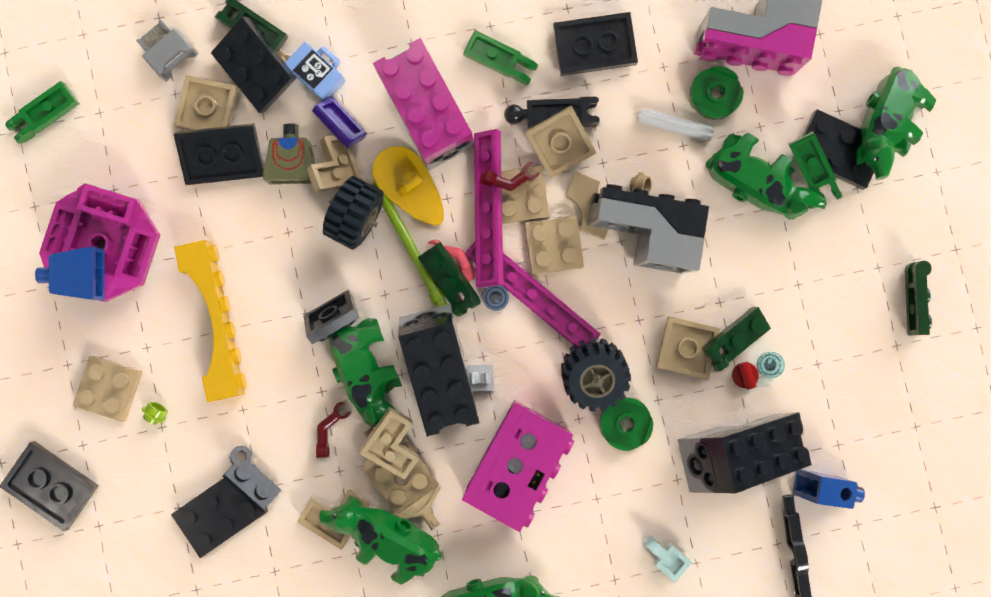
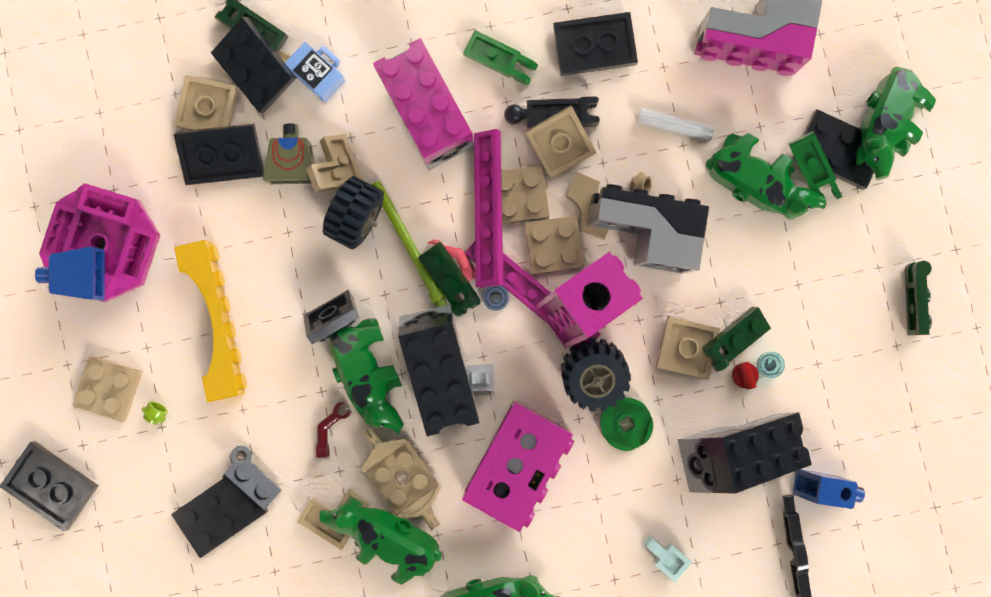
(42, 112): green hinge -> none
(165, 49): light grey piece -> none
(339, 122): dark purple tile -> none
(384, 444): tan plate -> none
(408, 184): yellow shield -> none
(492, 179): dark red arm -> none
(589, 300): none -> dark pink piece
(709, 79): green plate -> none

